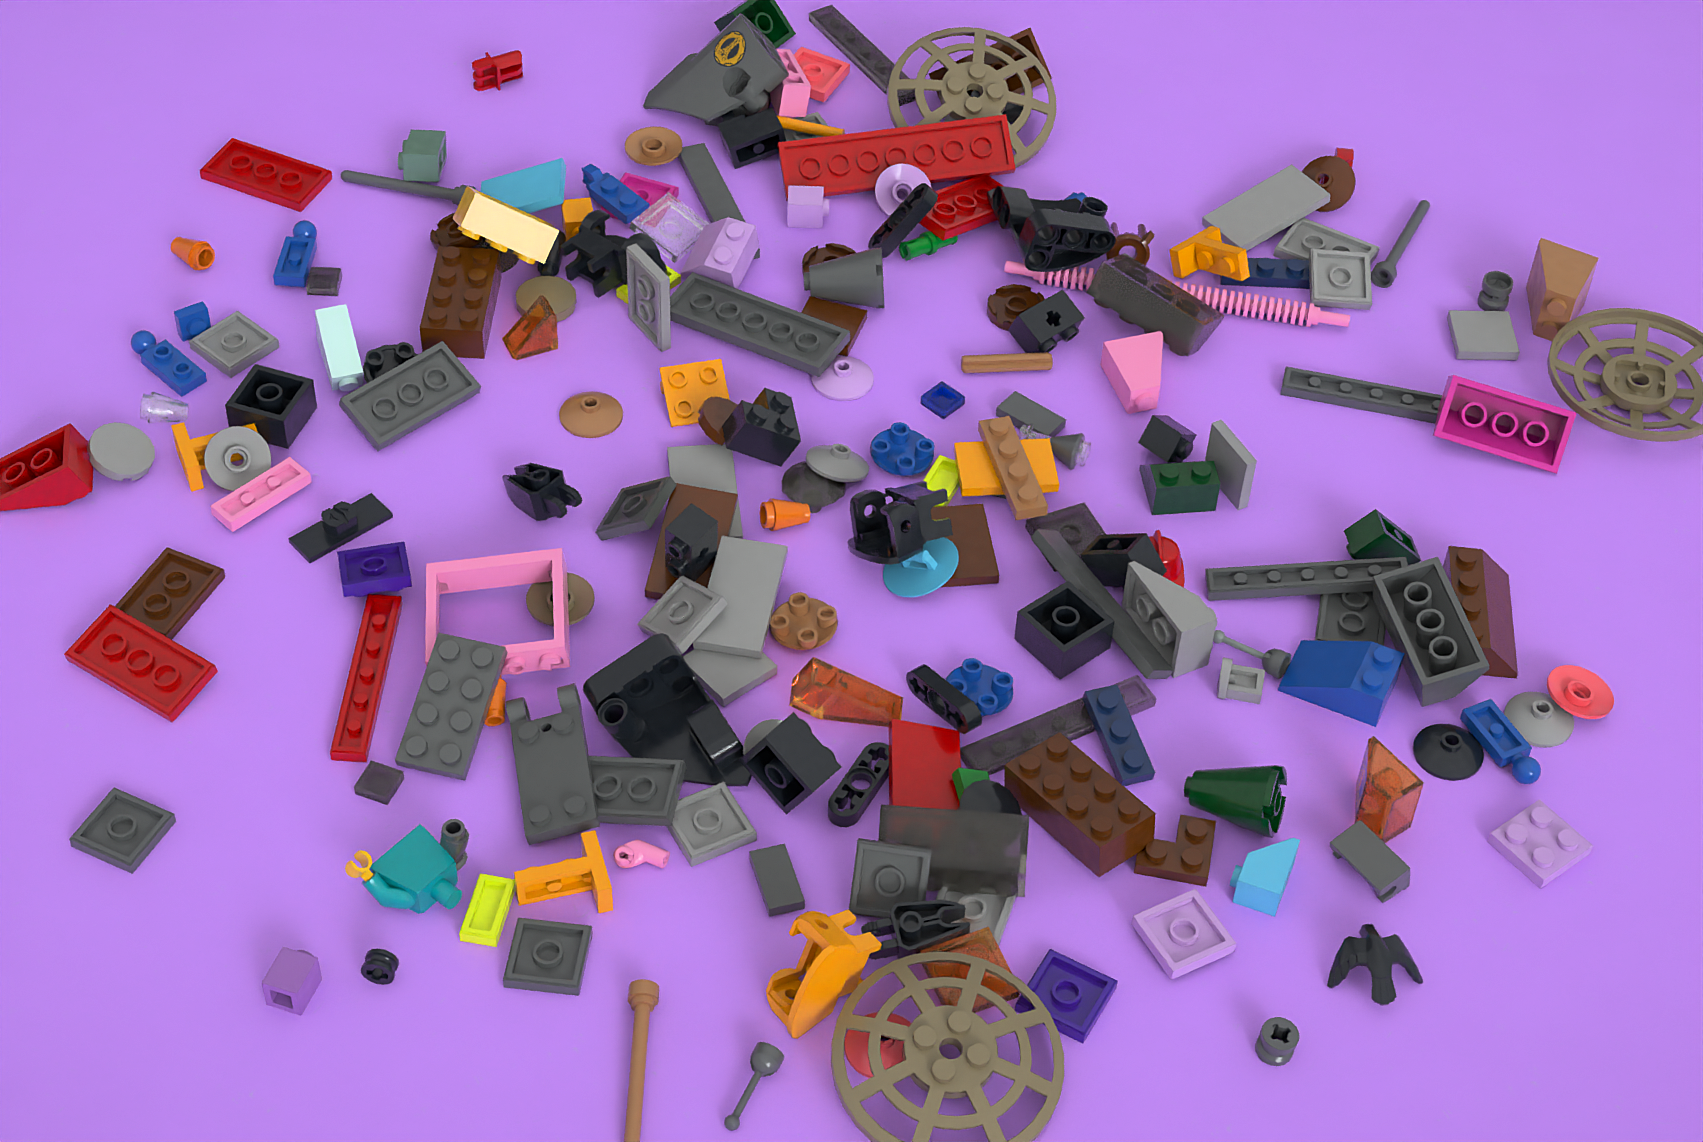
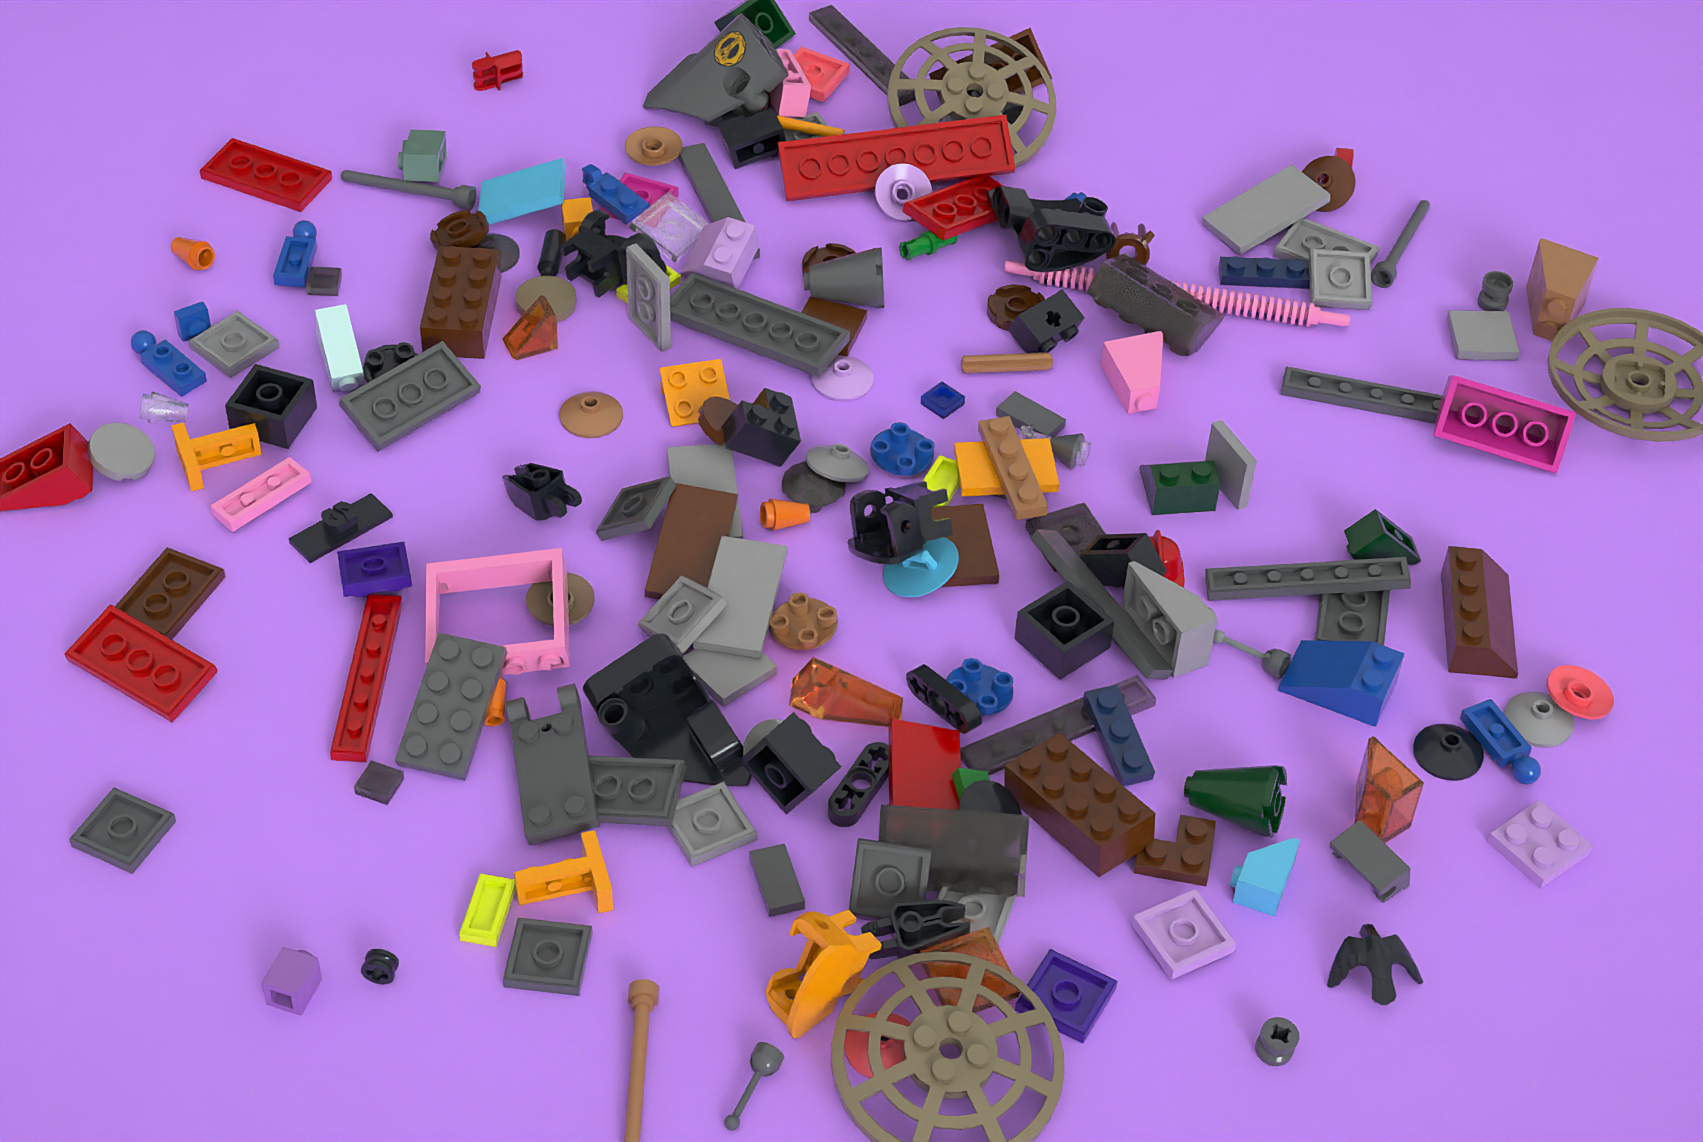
(240, 441): light grey dish -> none
(416, 869): teal torso -> none
(504, 226): brick -> none
(639, 852): bright pink arm -> none
(691, 543): black brick -> none
(806, 207): lavender brick -> none
(904, 219): black beam -> none
(1167, 438): black brick -> none
(1209, 254): light orange bracket -> none
(1240, 682): light grey tile -> none
(1430, 629): dark grey slope -> none

